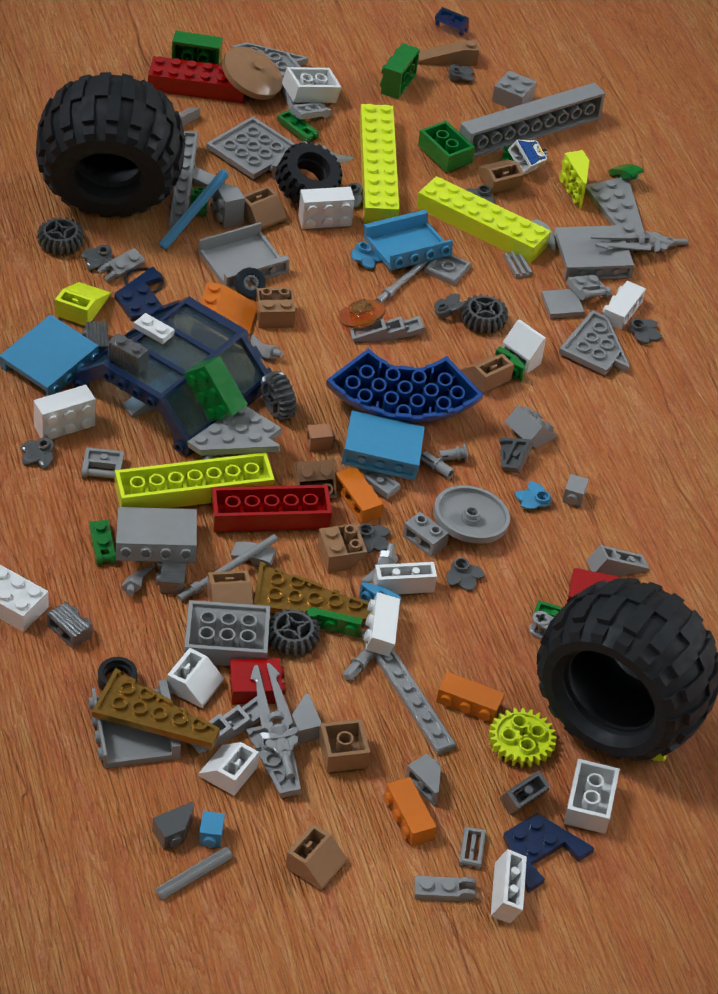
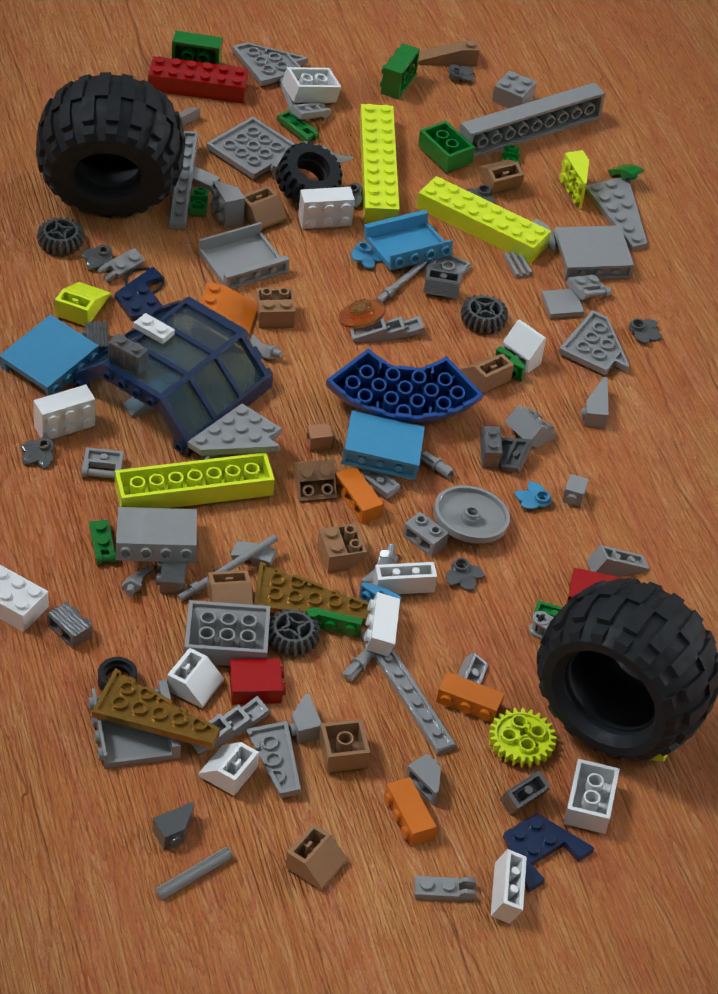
(194, 208): dark azure axle -> none
(211, 829): dark azure brick -> none
(215, 389): green brick -> none
(246, 274): black bush -> none
(252, 73): medium nougat dish -> none
(270, 508): red brick -> none
(278, 395): dark grey gear -> none
(279, 736): light grey sword -> none
(374, 537): dark grey plate -> none
(442, 283): none -> flat silver brick
(444, 307): dark grey plate -> none
(452, 19): clear blue hinge -> none
(453, 454): light grey pin -> none
(470, 862): light grey tile -> none
(473, 668): none -> light grey slope
(491, 447): none -> flat silver brick
(528, 154): white torso -> none
(596, 408): none -> light grey slope
(624, 304): white brick -> none
(655, 240): light grey sword -> none

